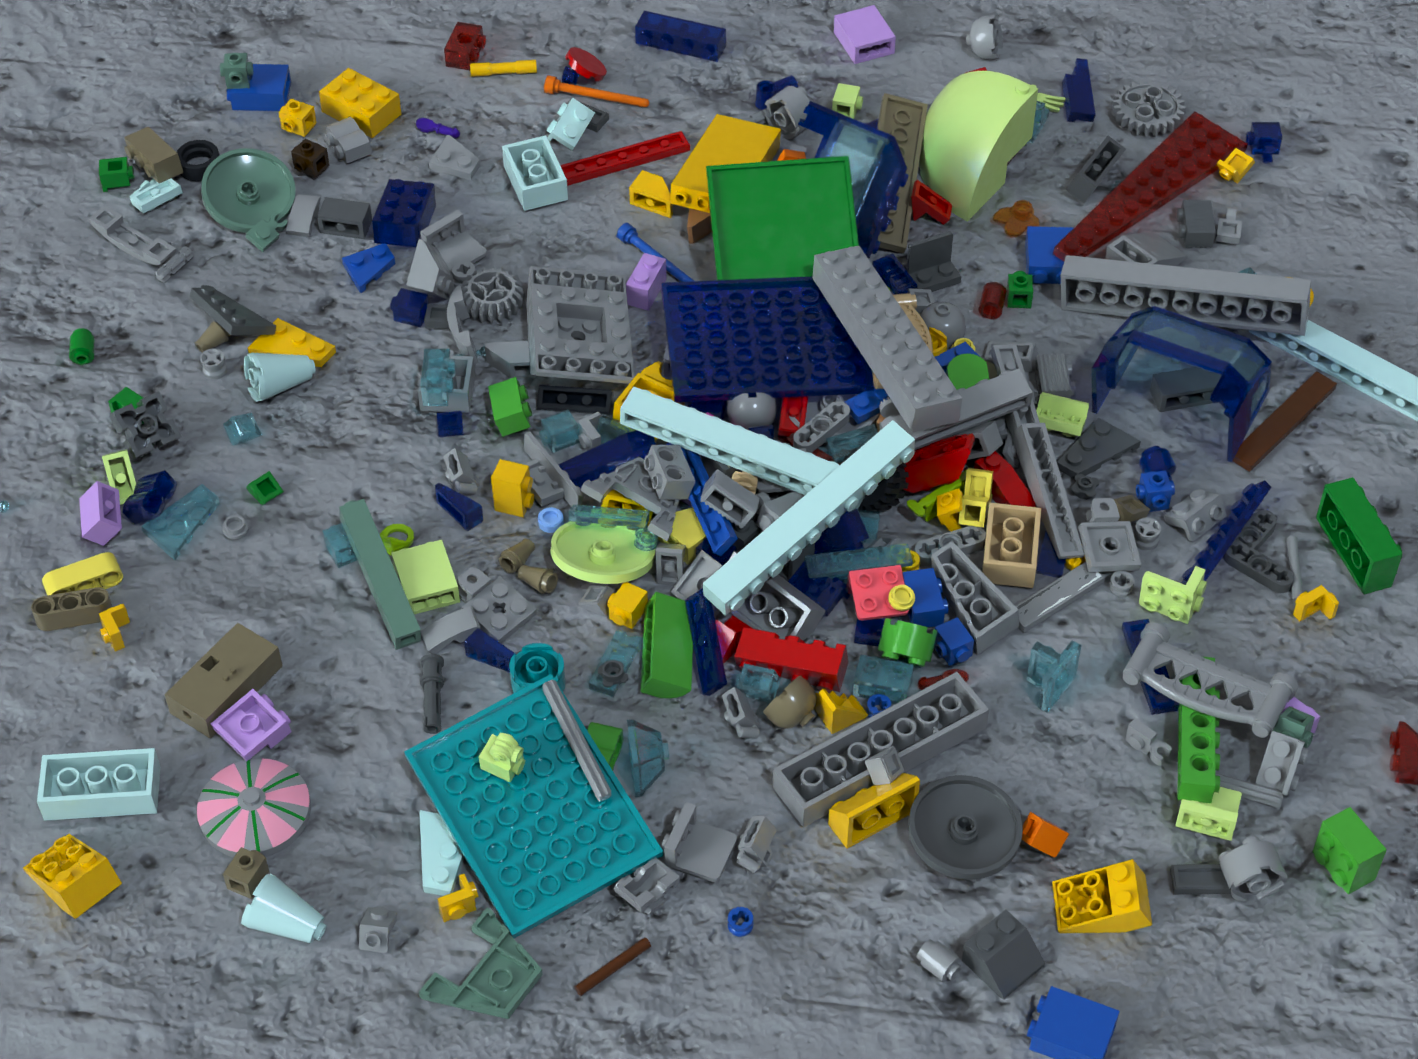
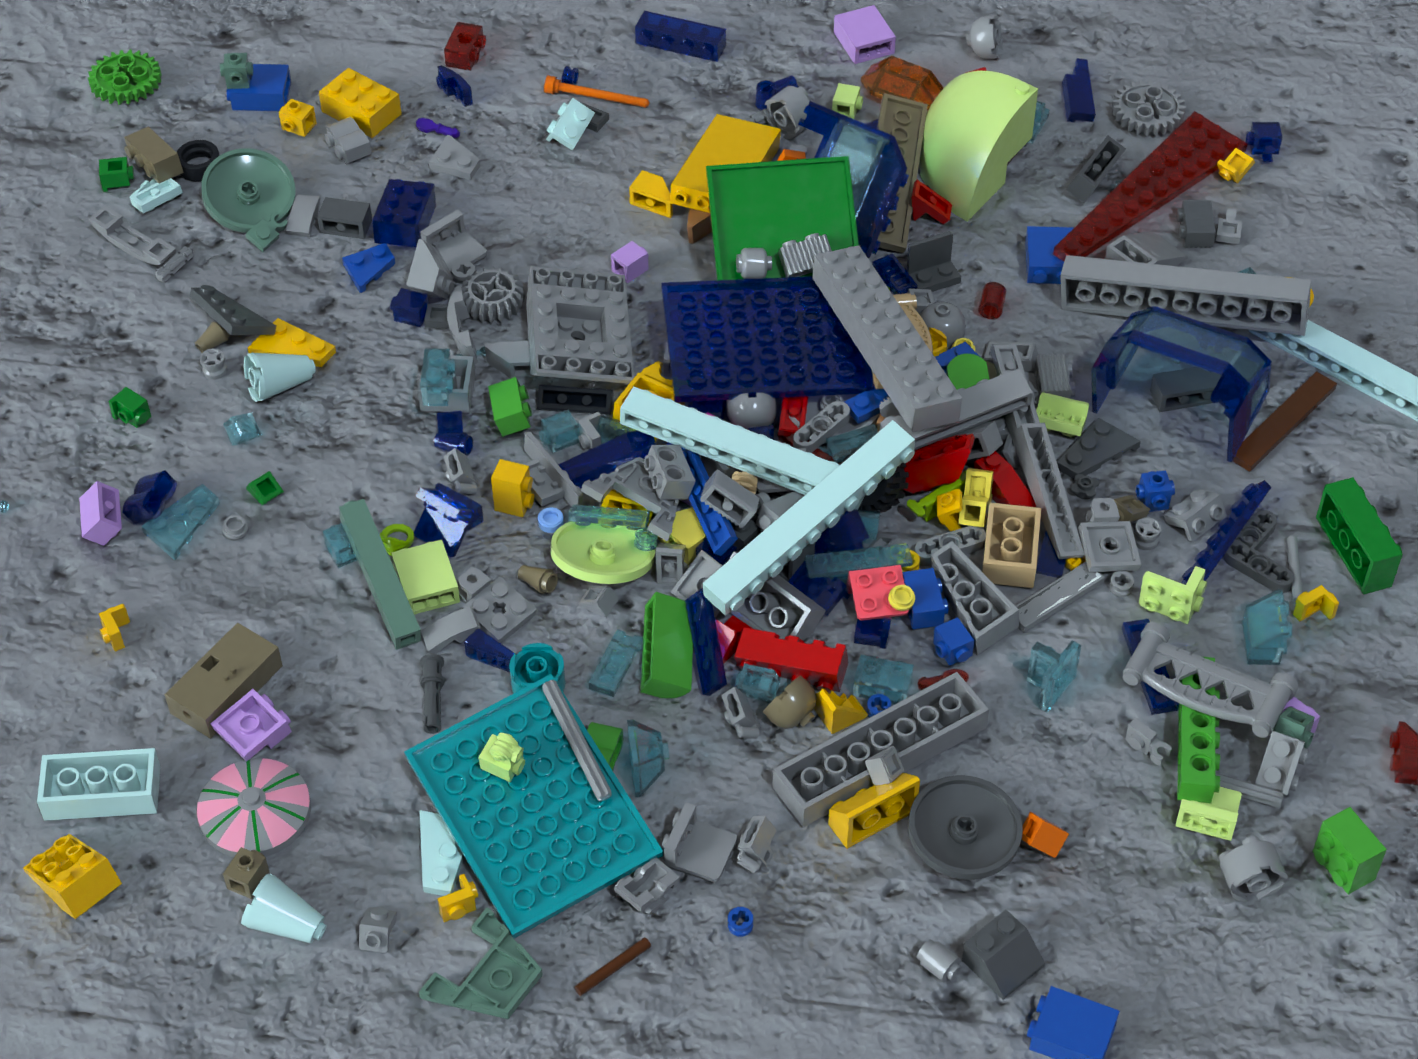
(70, 608): dark tan beam -> none
(81, 346): green brick -> none
(92, 572): light yellow beam -> none
(120, 473): yellowish green slope -> none
(124, 77): none -> bright green gear
(150, 411): dark grey brick -> none
(310, 158): dark brown brick -> none
(442, 520): none -> clear blue bracket
(449, 441): none -> clear blue cone
(454, 85): none -> clear blue slope
(488, 68): yellow piece -> none
(516, 556): dark tan cone -> none
(535, 173): light aqua brick -> none
(585, 64): red tile -> none
(612, 667): dark grey plate -> none
(625, 157): red tile -> none
(627, 605): yellow brick -> none
(629, 235): blue piece -> none
(630, 261): none -> lavender brick
(646, 281): lavender brick -> none
(753, 263): none -> light grey head
(799, 257): none -> light grey brick
(901, 80): none -> clear orange wedge
(907, 641): bright green brick -> none
(1017, 218): clear orange plate -> none
(1019, 284): green brick -> none
(1051, 102): yellowish green piece -> none
(1103, 900): yellow slope -> none
(1157, 460): clear blue head -> none
(1198, 879): dark grey tile -> none
(1266, 629): none -> clear light blue slope

